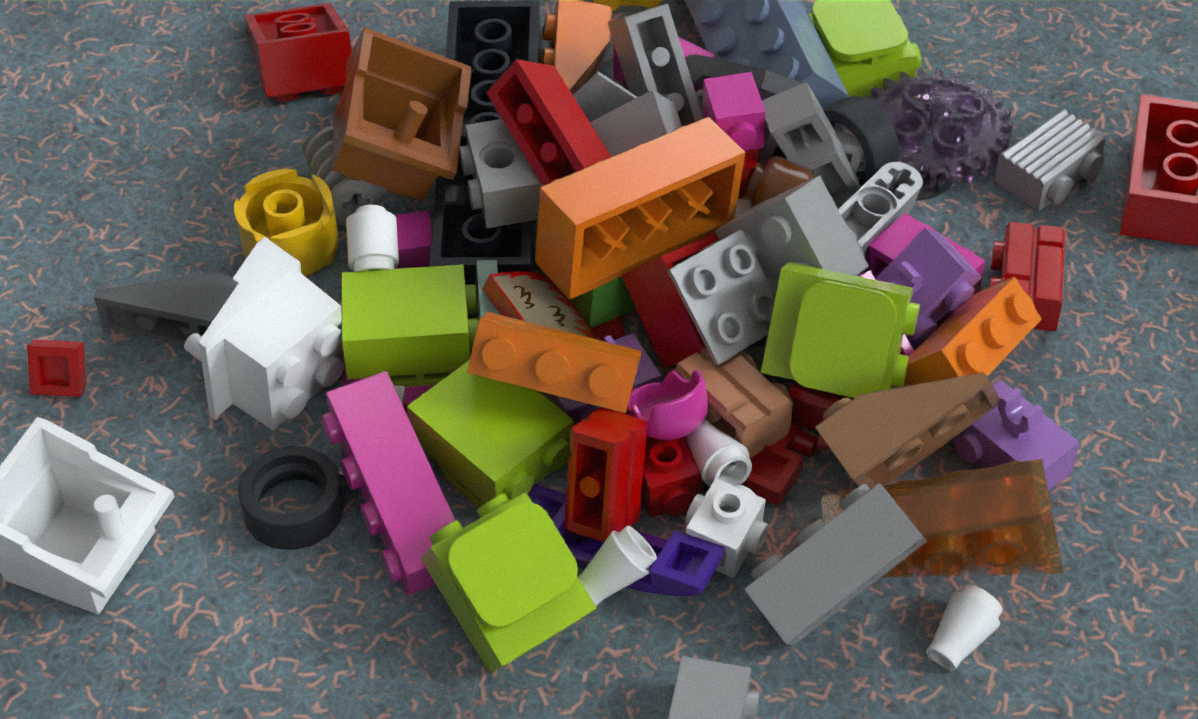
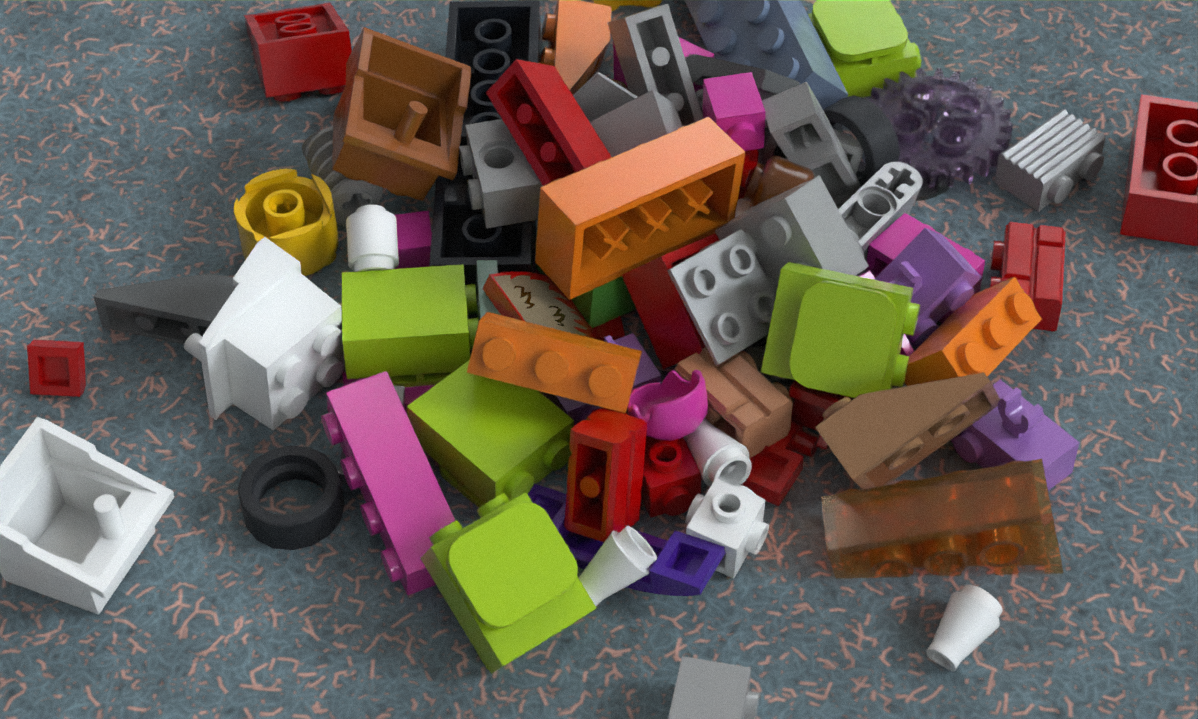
(833, 562): light grey brick -> none

